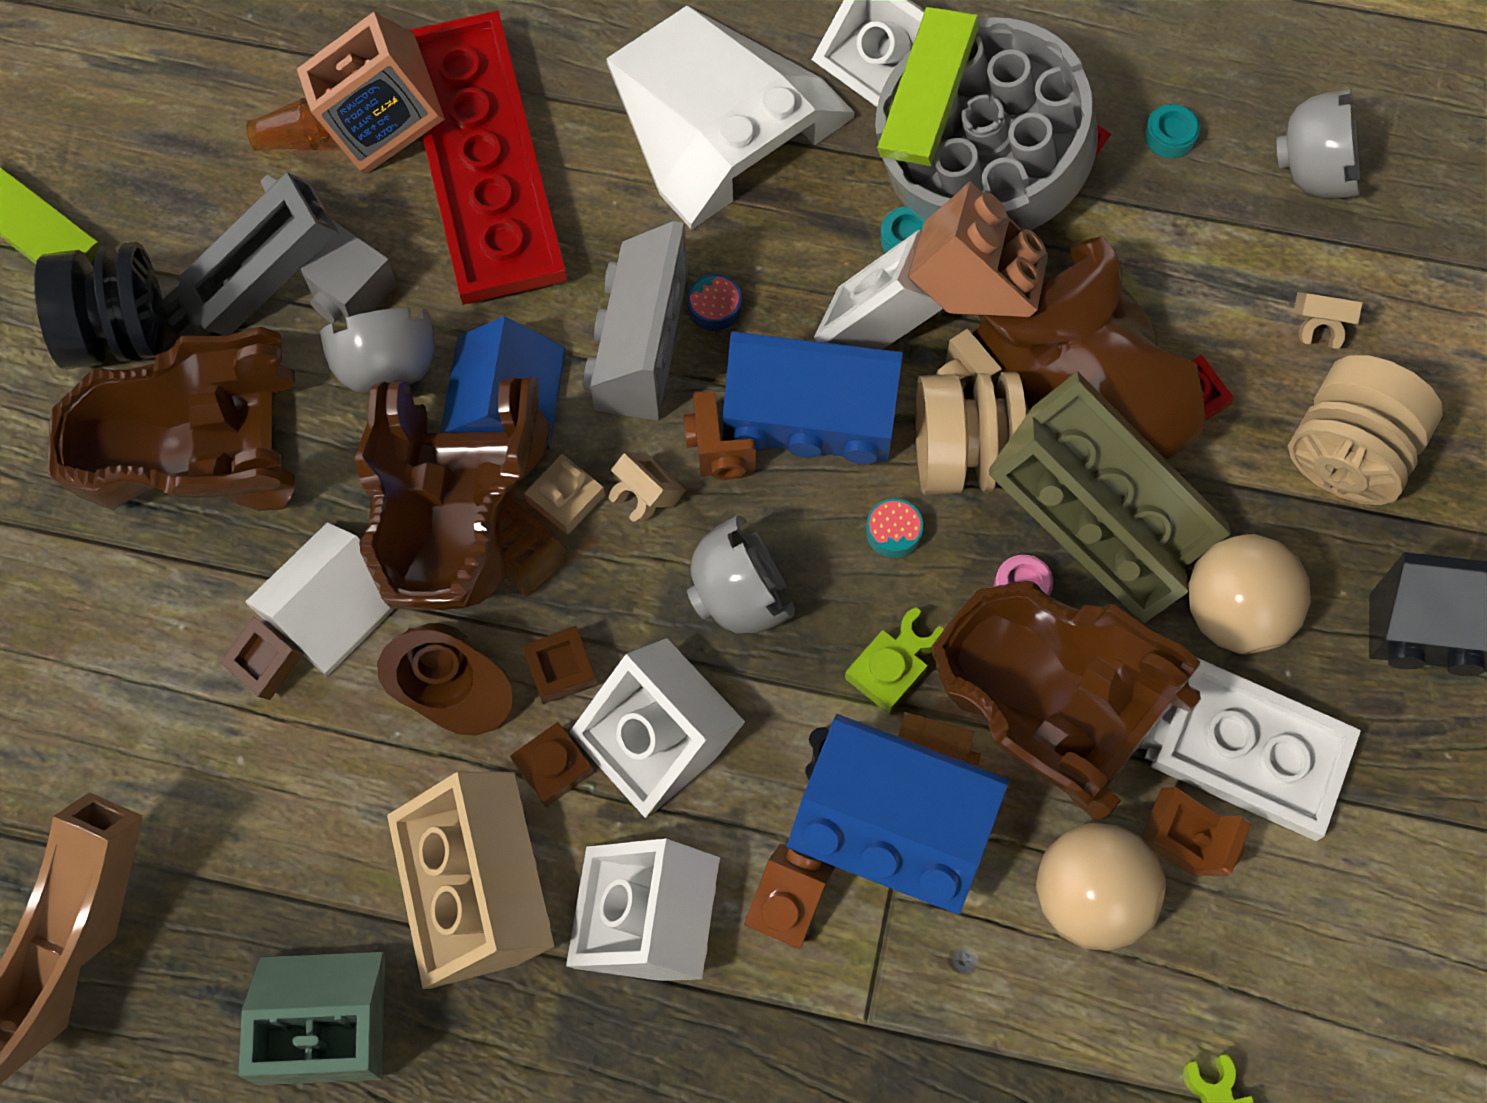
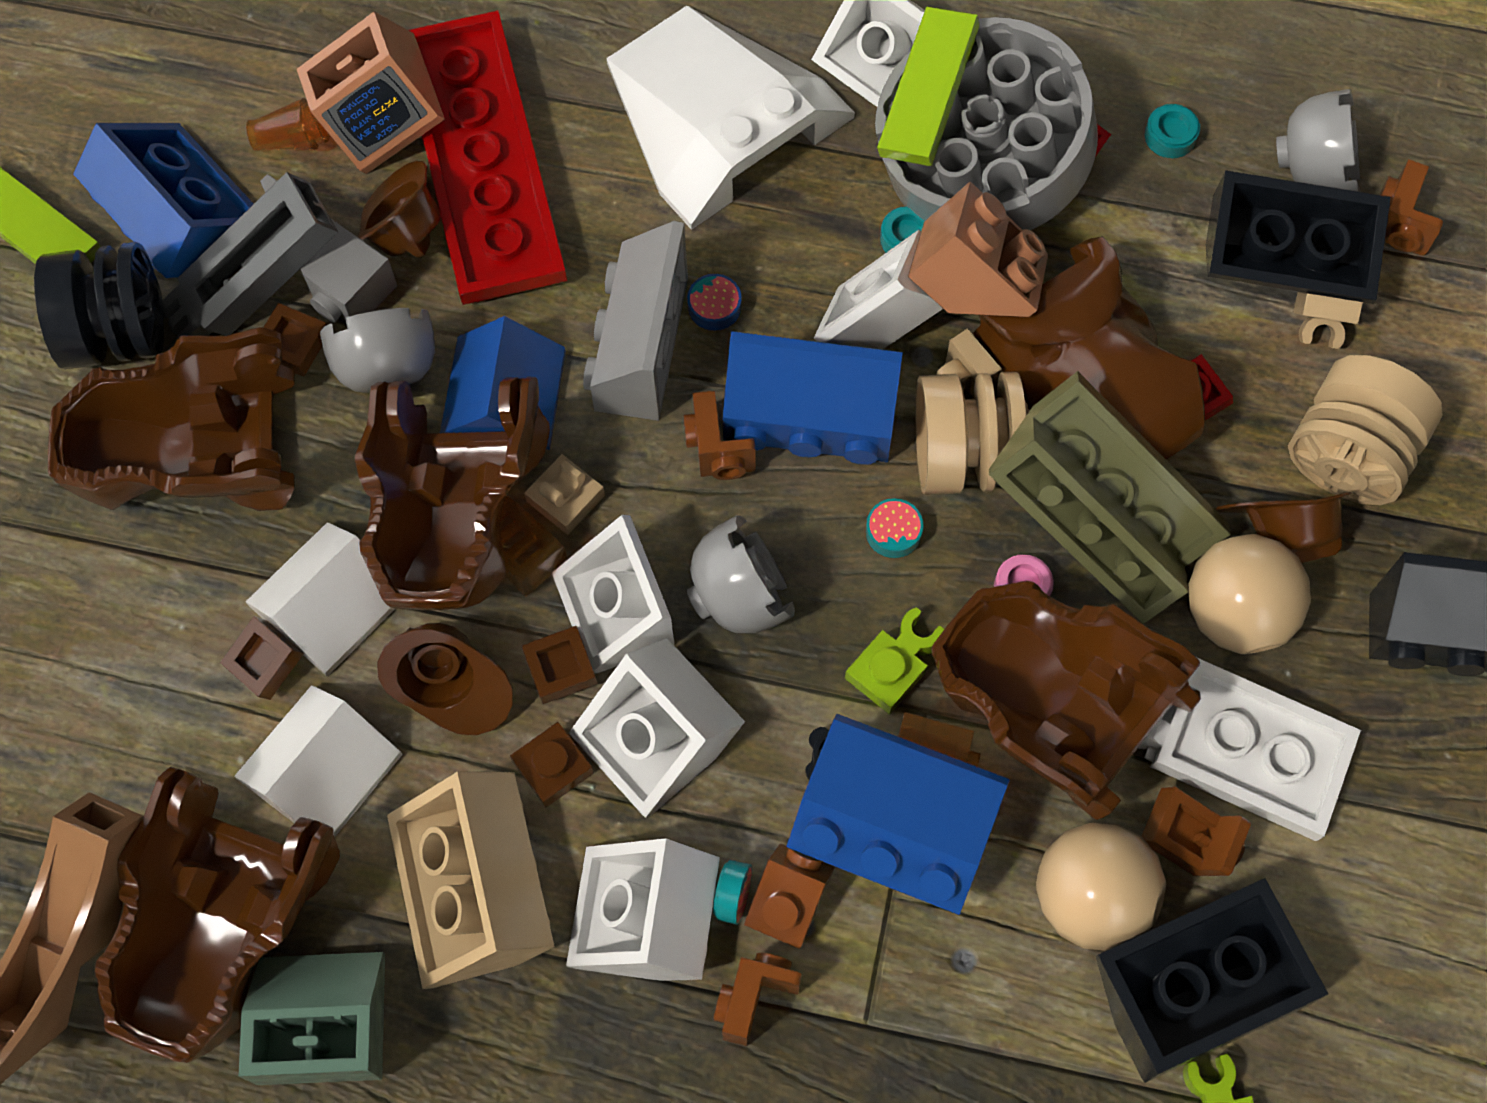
(160, 190): none -> blue slope
(200, 917): none -> reddish brown animal
(299, 337): none -> reddish brown plate
(319, 761): none -> white slope
(401, 213): none -> reddish brown piece
(613, 596): none -> white slope
(647, 481): tan tile -> none
(732, 891): none -> teal tile
(739, 1002): none -> dark orange bracket
(1207, 979): none -> black slope
(1297, 236): none -> black slope
(1304, 526): none -> reddish brown piece
(1408, 228): none -> dark orange bracket

